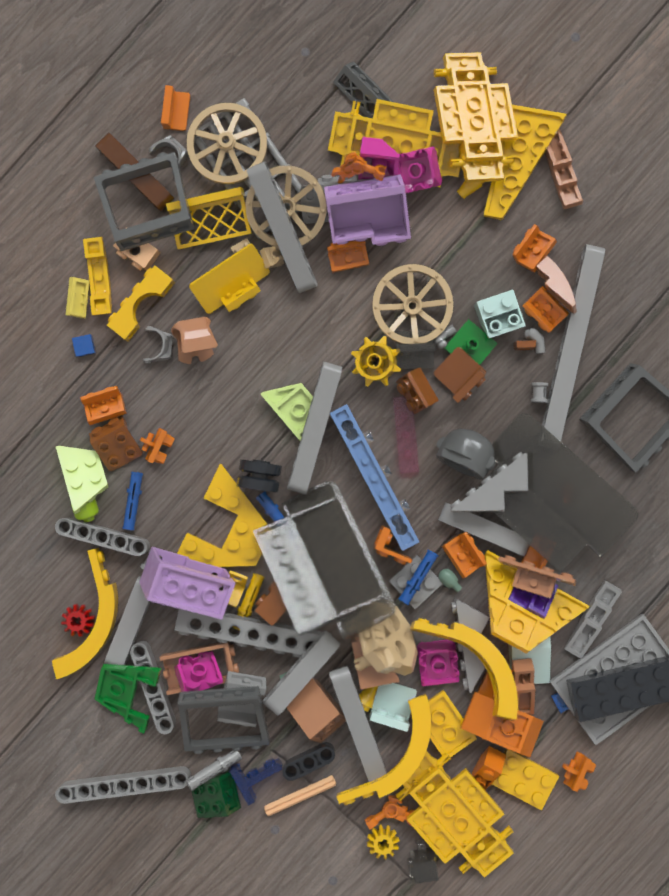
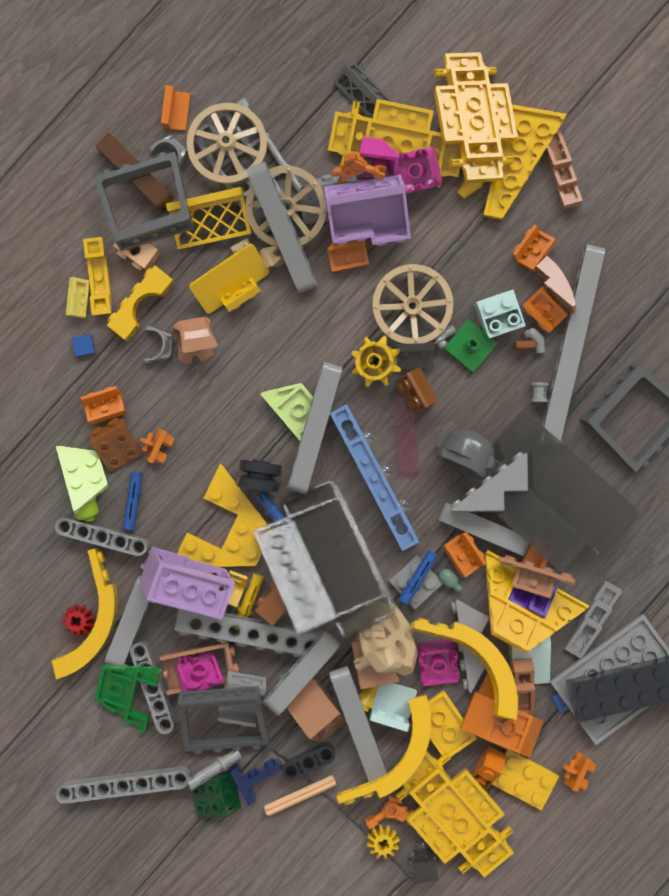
(384, 537): orange bracket -> none
(460, 374): dark orange bracket -> none

